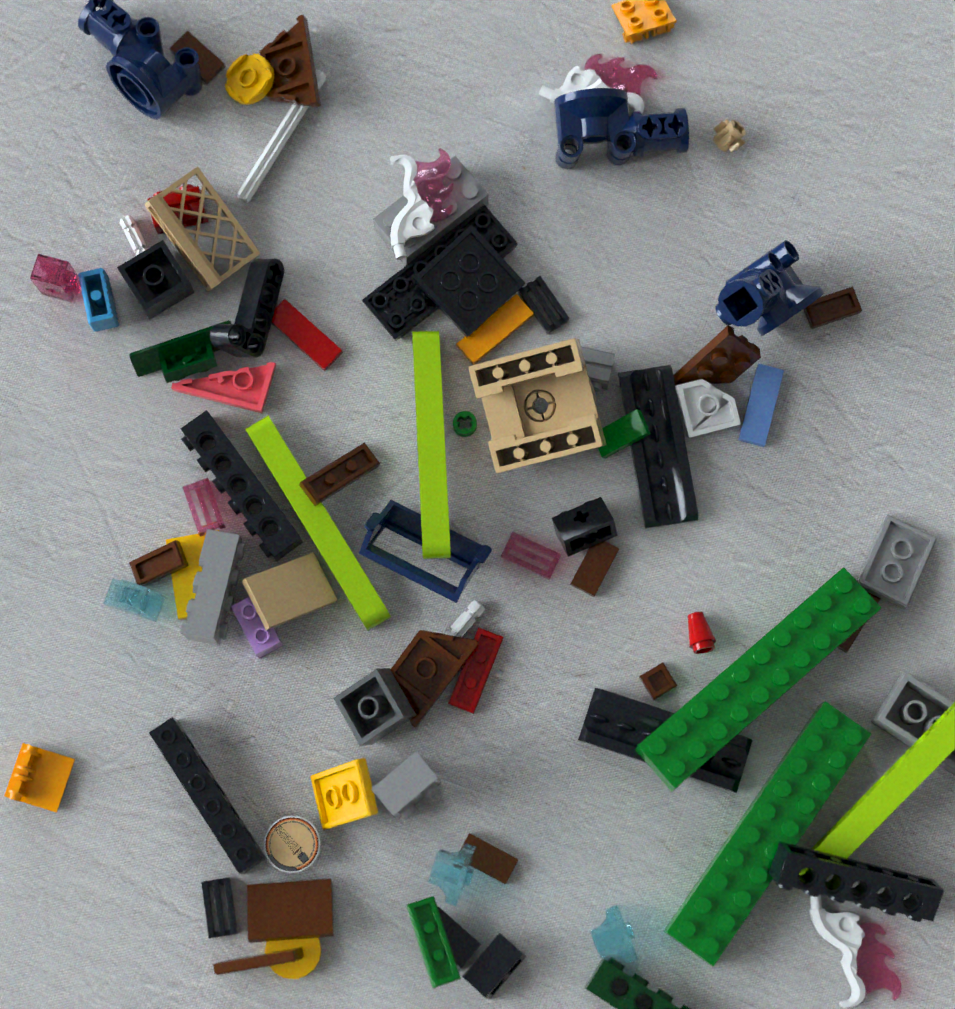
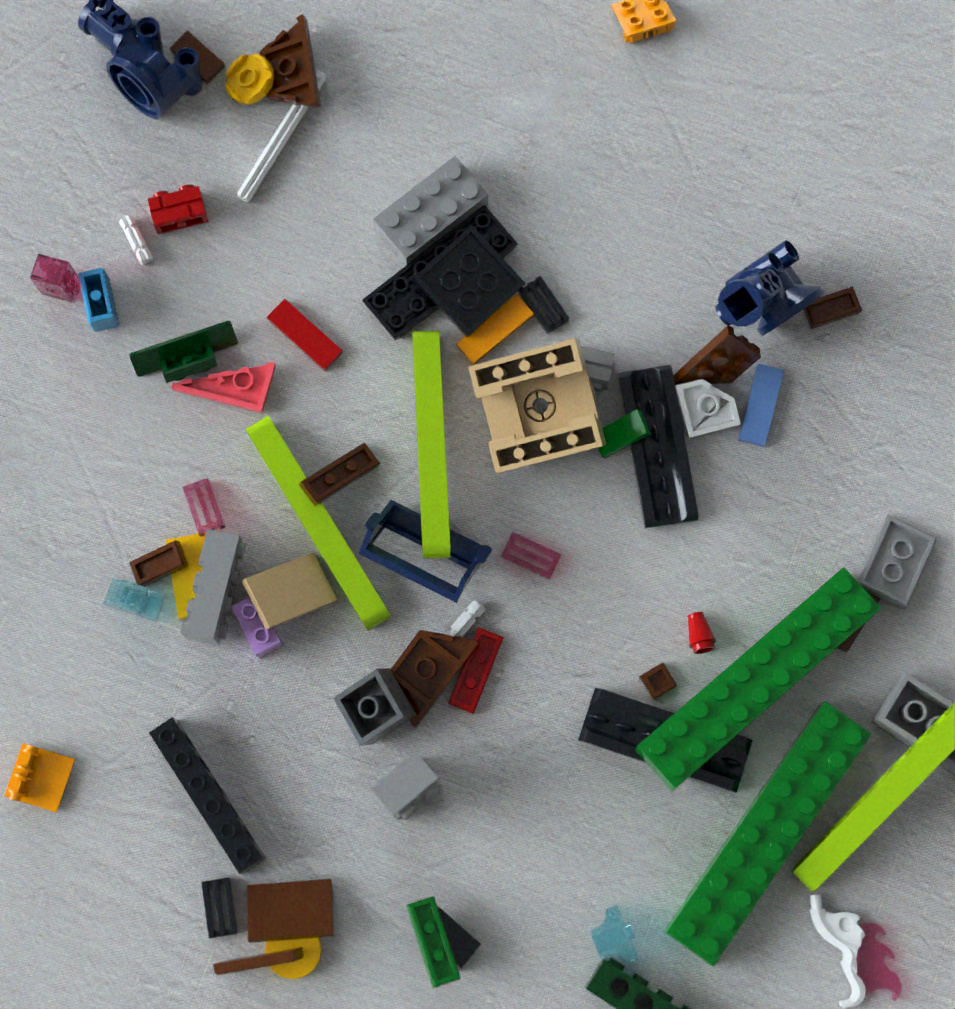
(156, 279): black brick -> none
(184, 242): tan fence -> none
(205, 428): black brick -> none
(255, 312): black beam -> none
(292, 844): piece -> none
(344, 794): yellow tile -> none
(425, 199): piece -> none
(452, 872): clear light blue brick -> none
(464, 415): green bush -> none
(491, 859): reddish brown tile -> none
(494, 966): black hinge -> none
(584, 526): black brick -> none
(594, 567): reddish brown tile -> none
(604, 116): dark blue piece -> none
(605, 76): piece -> none
(729, 135): tan gear -> none
(792, 859): black brick -> none

